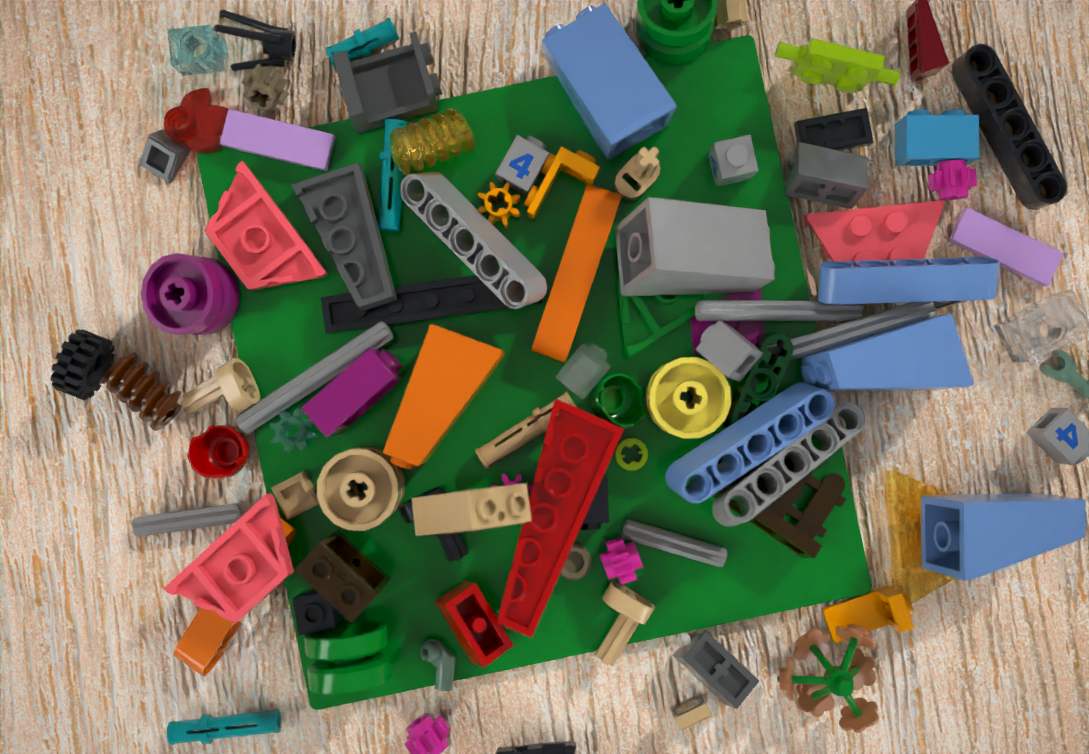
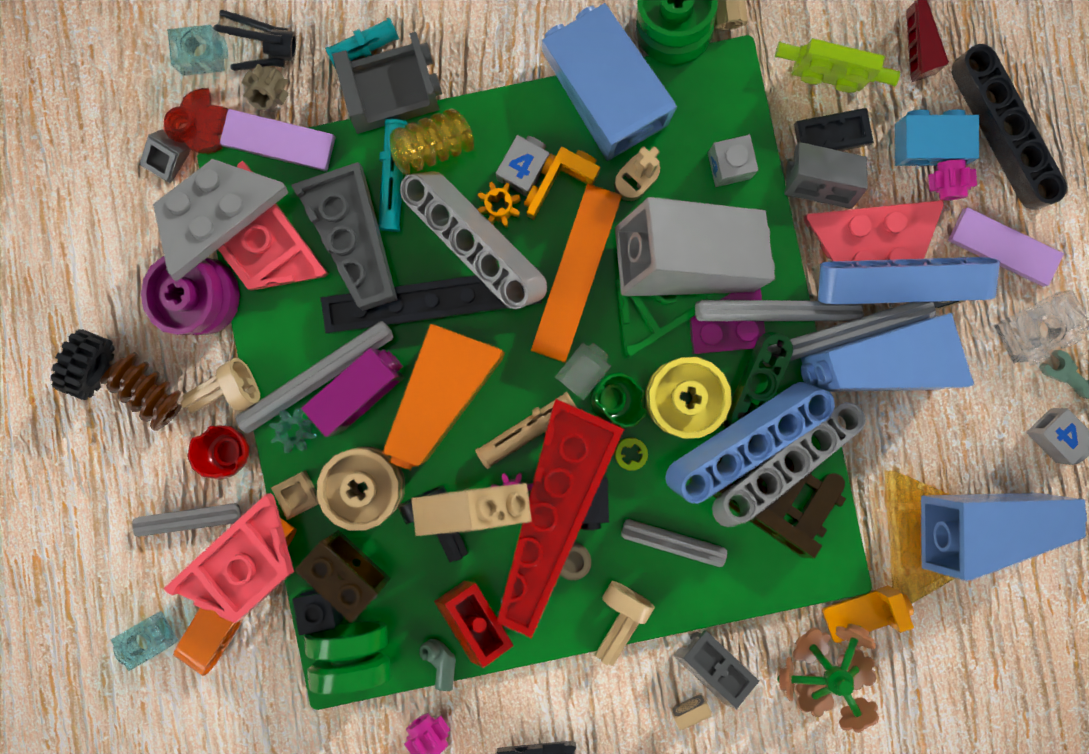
(158, 637): none -> clear light blue brick
(183, 730): teal pin -> none
(210, 211): none -> light grey wing
(621, 560): dark pink gear -> none
(728, 350): light grey brick -> none

